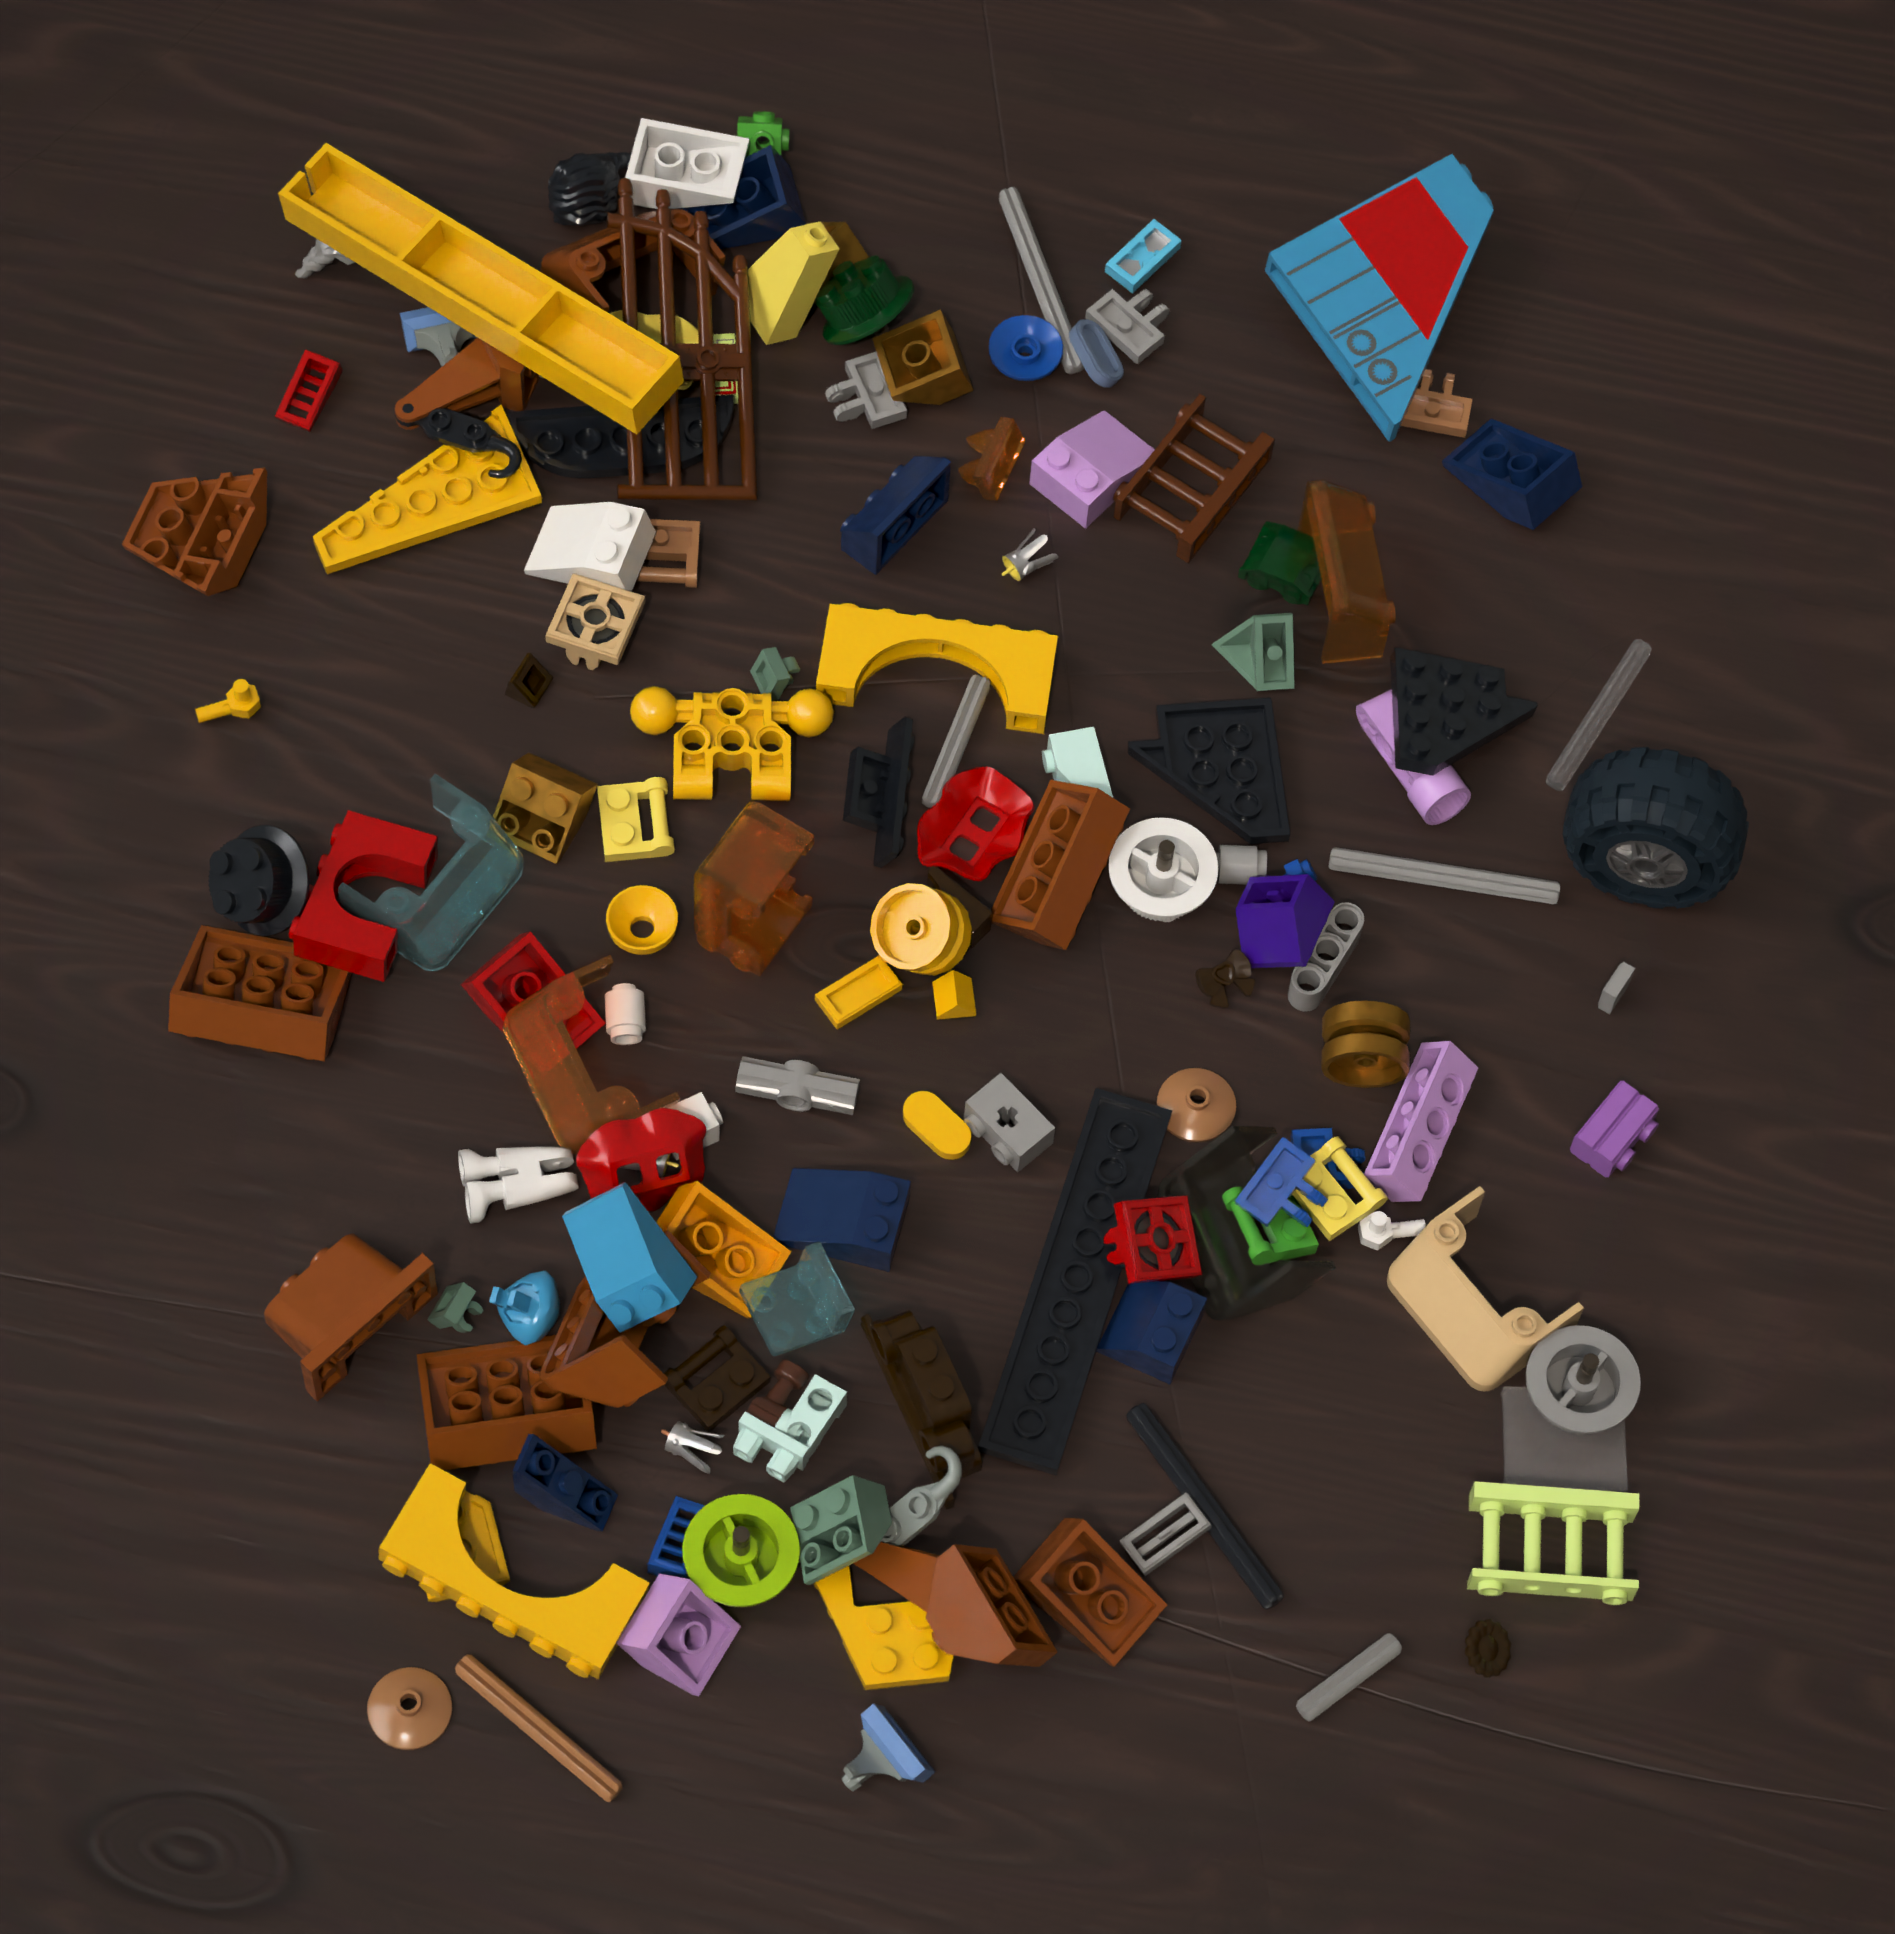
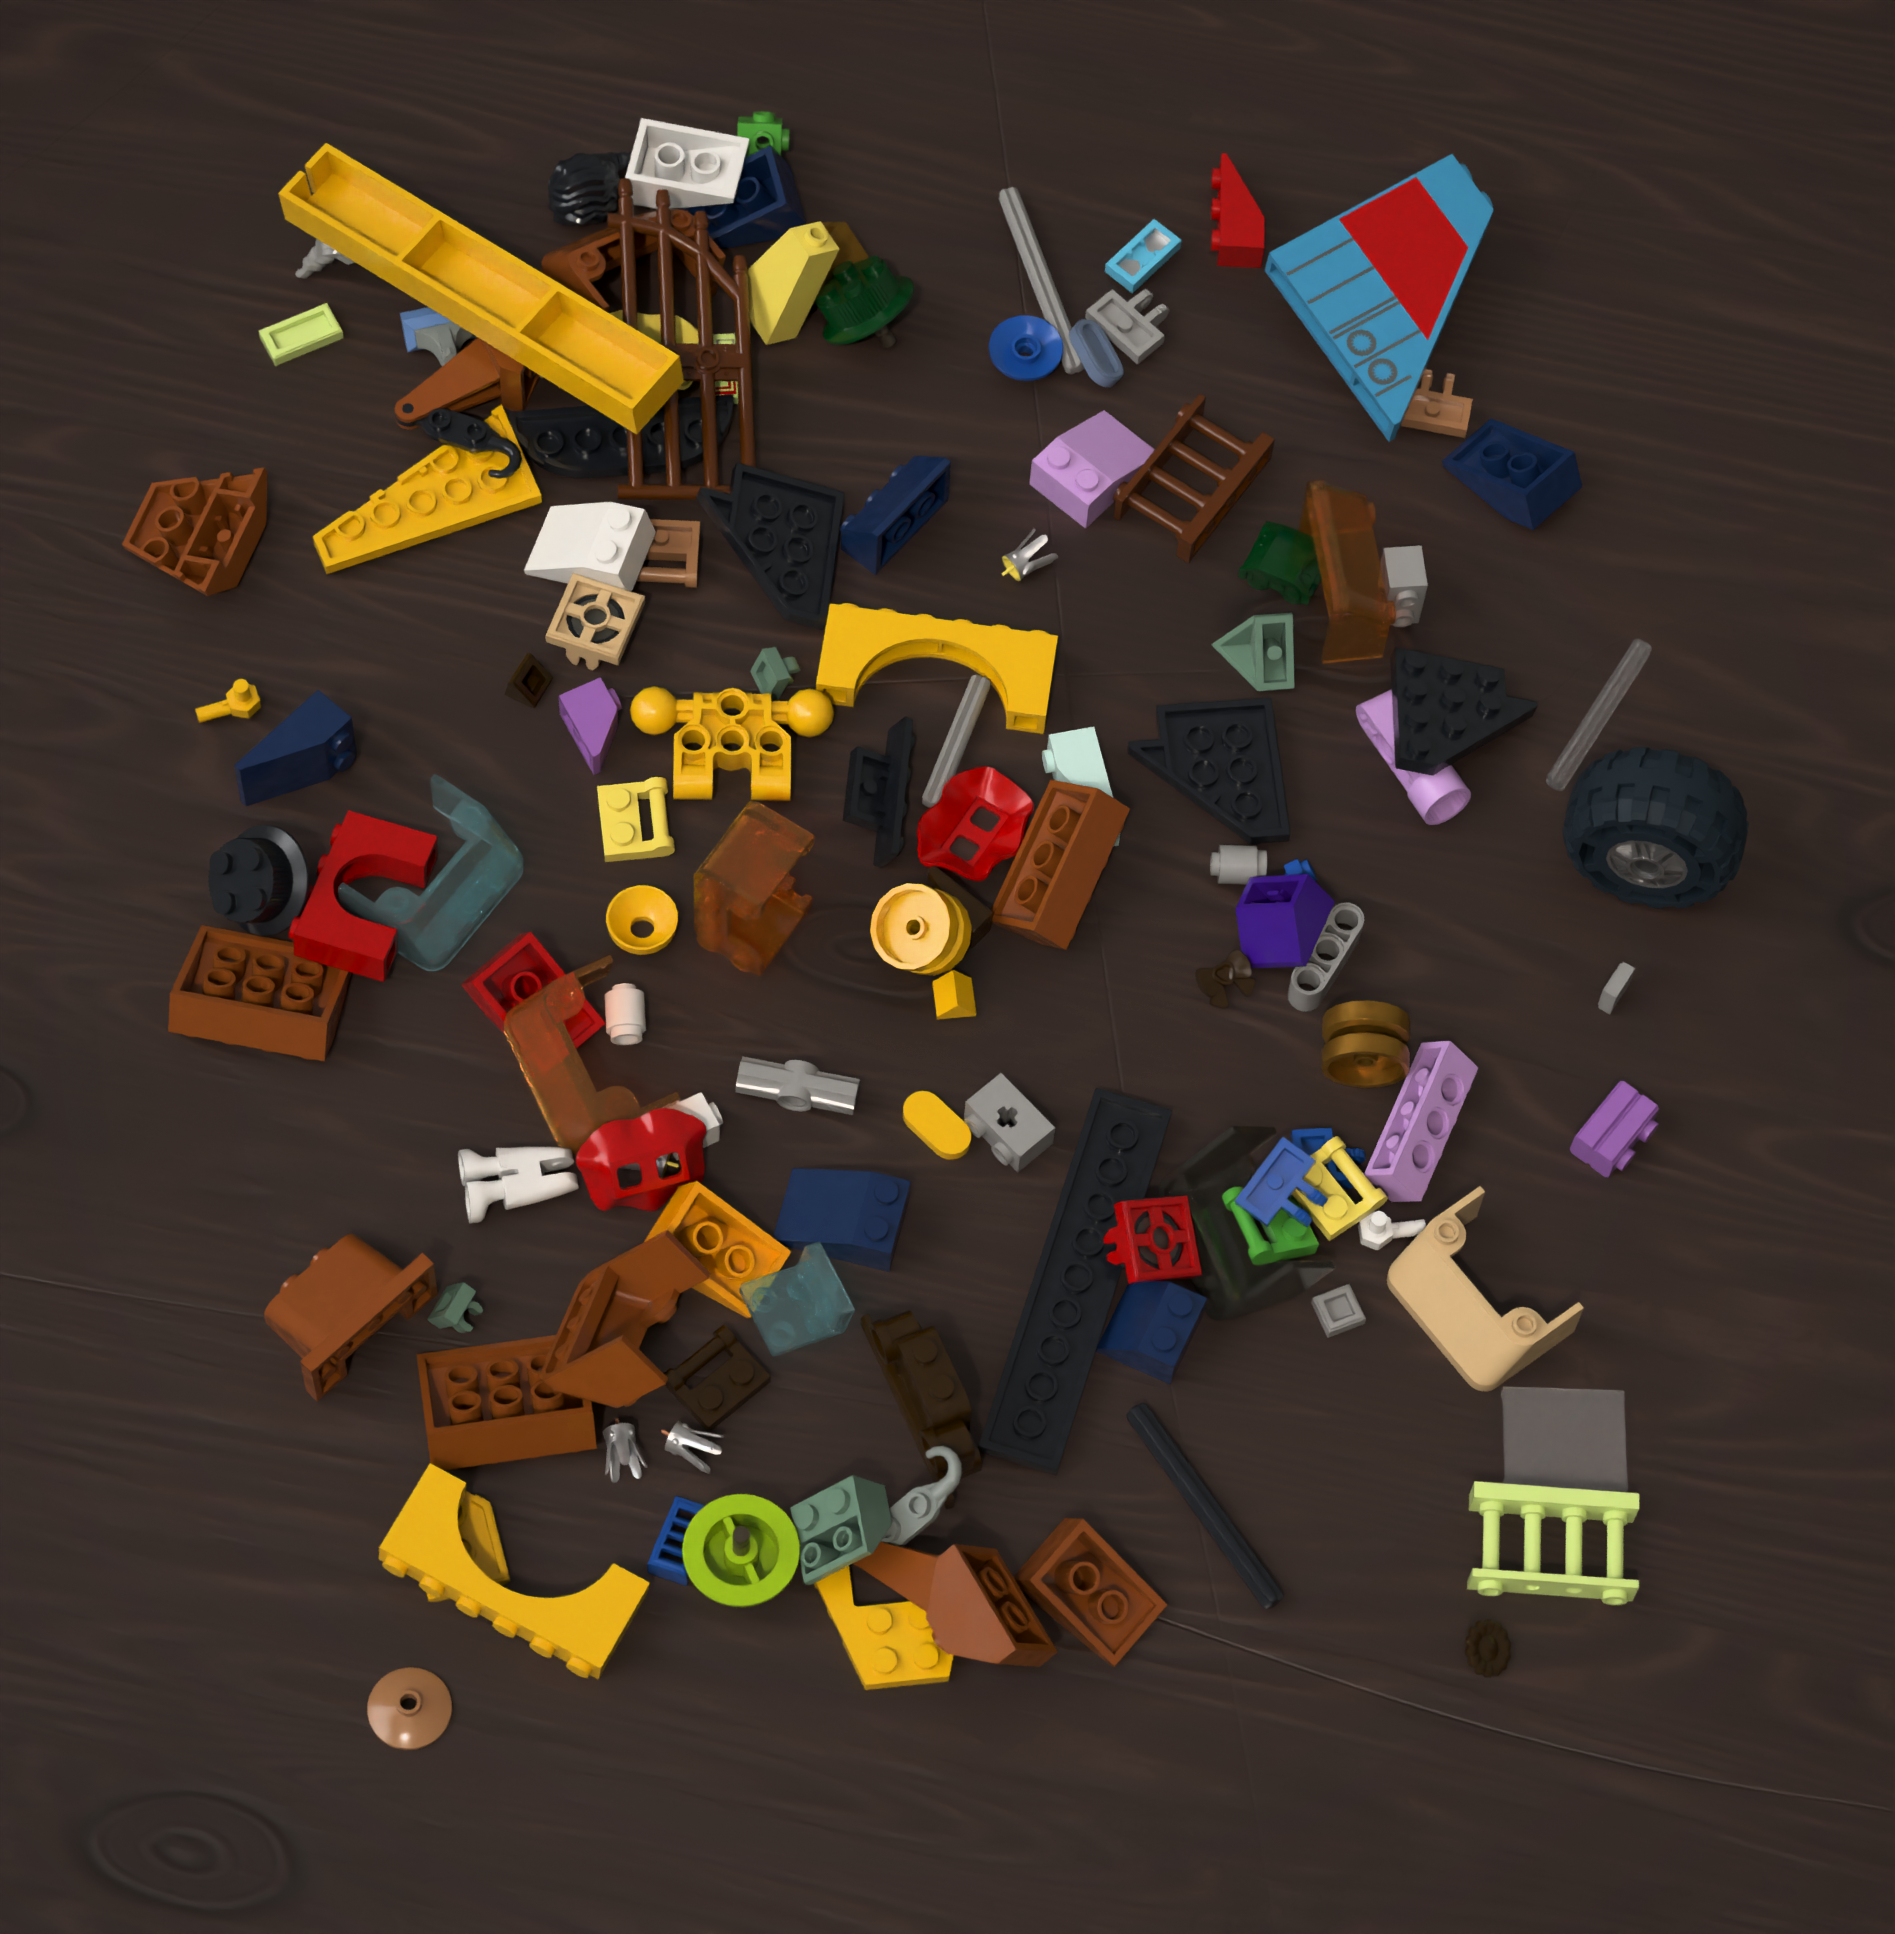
(298, 752): none -> dark blue slope
(301, 334): none -> yellowish green tile
(308, 362): red slope -> none
(528, 1306): dark azure piece -> none
(538, 1728): medium nougat axle -> none
(543, 806): pearl gold slope -> none
(561, 1486): dark blue slope -> none
(591, 719): none -> medium lavender slope
(623, 1449): none -> flat silver piece
(627, 1258): dark azure slope -> none
(679, 1633): lavender slope -> none
(783, 537): none -> black wing
(788, 1432): light aqua hips -> none
(858, 992): yellow tile -> none
(873, 395): light grey hinge -> none
(885, 1752): medium blue piece -> none
(923, 361): pearl gold slope -> none
(999, 453): clear orange tile -> none
(1163, 868): white piece -> none
(1175, 1546): light grey tile -> none
(1192, 1120): medium nougat dish -> none
(1238, 218): none -> red slope
(1338, 1310): none -> light grey tile
(1348, 1677): light grey axle -> none
(1405, 582): none -> light grey brick
(1444, 875): light grey axle -> none
(1583, 1379): light grey piece -> none

